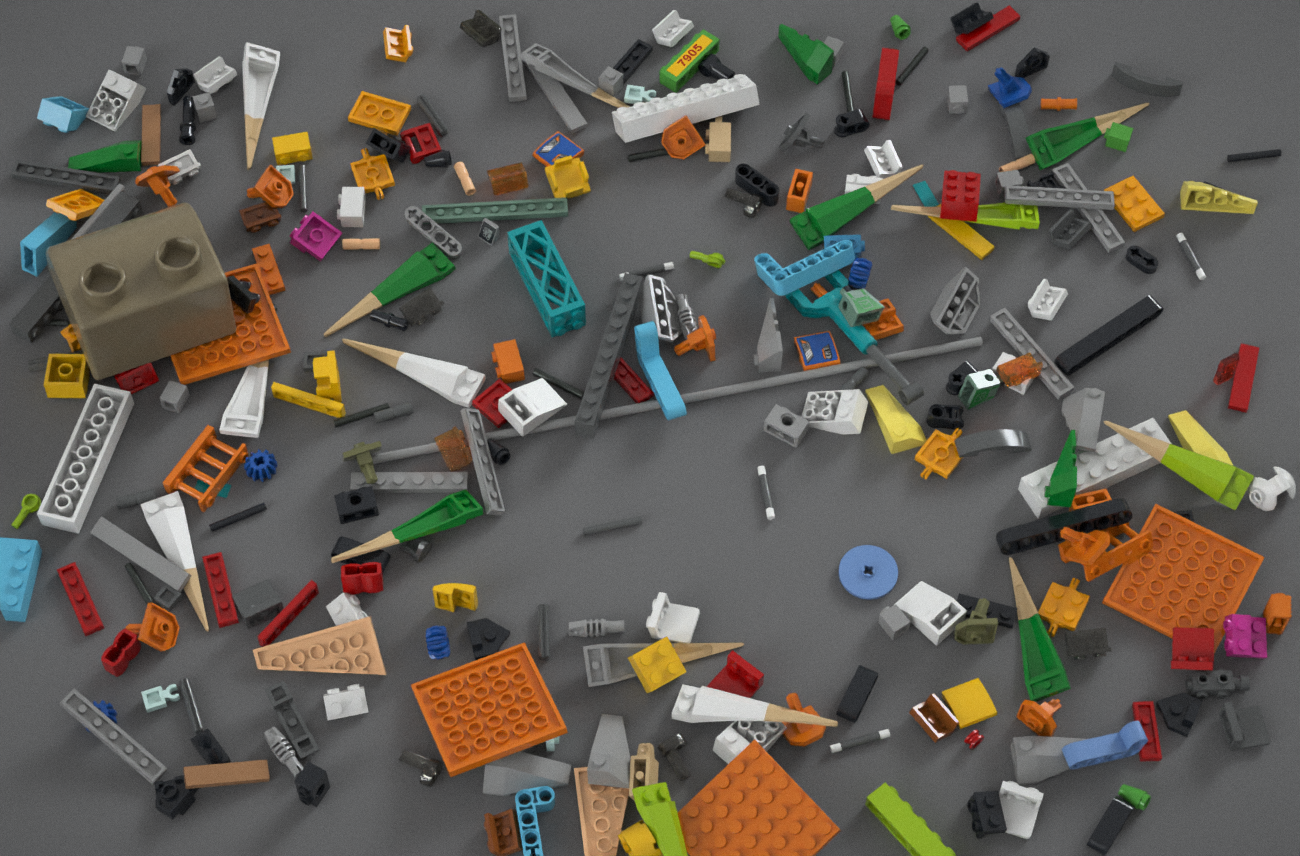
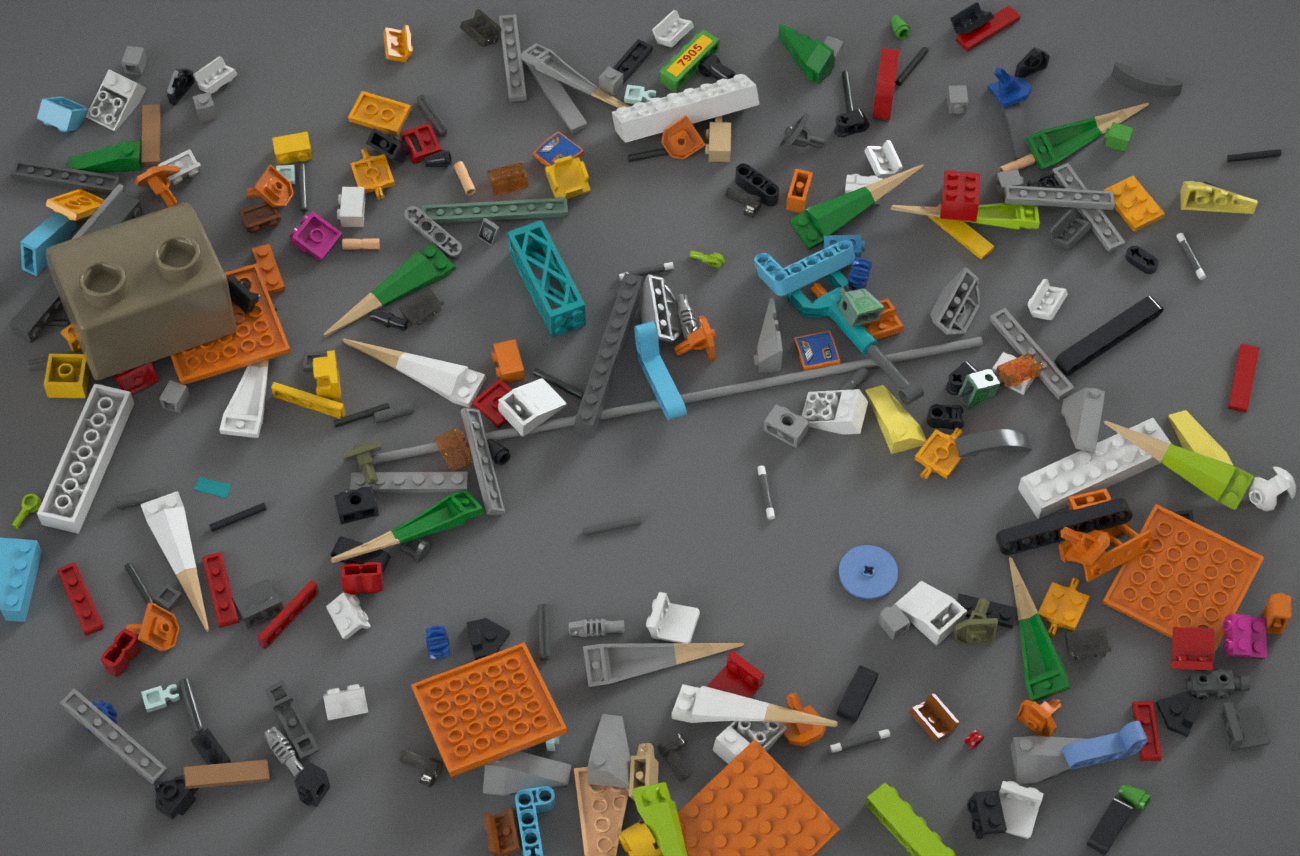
(141, 554): light grey tile -> none
(187, 126): black pin -> none
(196, 453): orange fence -> none
(259, 74): white plate -> none
(260, 465): blue gear -> none
(337, 649): light nougat wing -> none
(451, 595): yellow slope -> none
(632, 383): red tile -> none
(657, 664): yellow brick -> none
(925, 194): teal sticker -> none
(969, 703): yellow slope -> none
(1058, 103): orange pin -> none
(1064, 477): green wedge -> none
(1226, 369): clear red plate -> none

